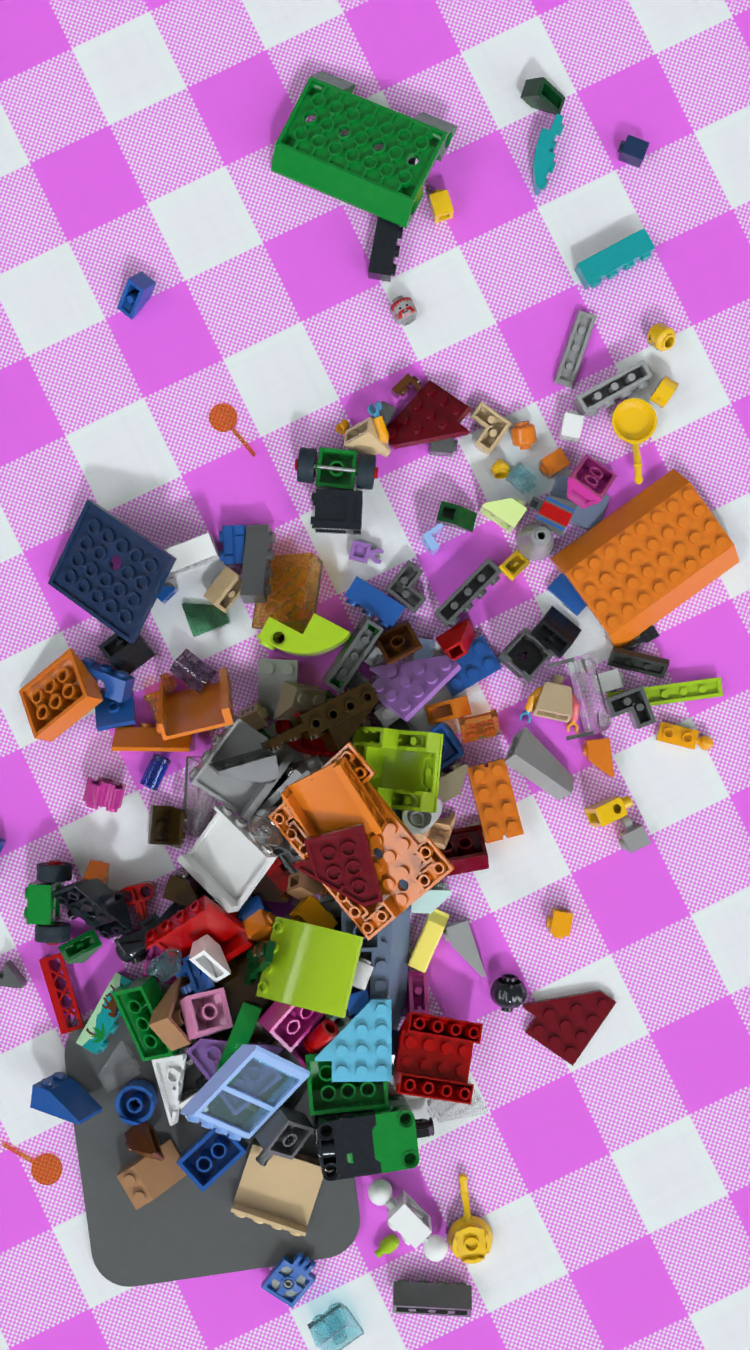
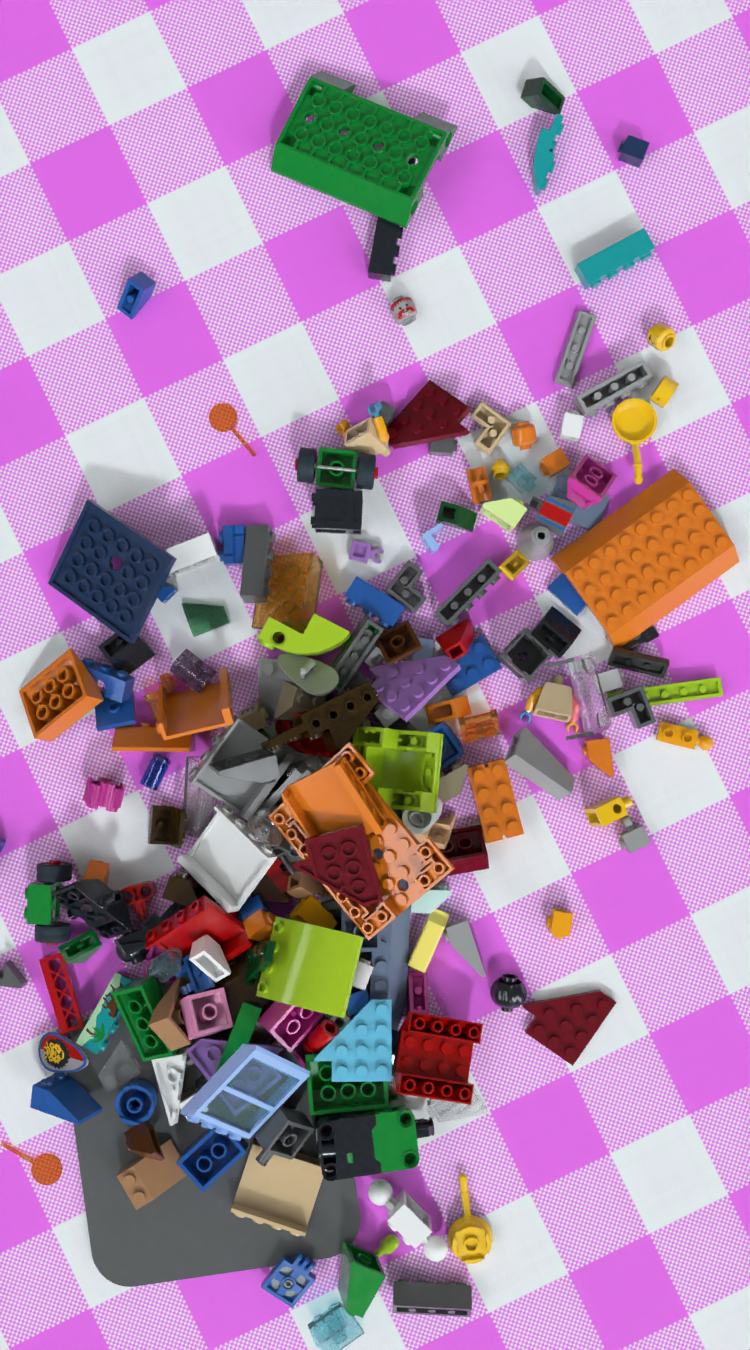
(61, 1054): none -> shield
(224, 589): tan brick -> none
(309, 674): none -> light grey shield
(358, 1279): none -> green slope
(403, 385): reddish brown bracket -> none
(440, 205): yellow brick -> none
(479, 485): none -> orange hips

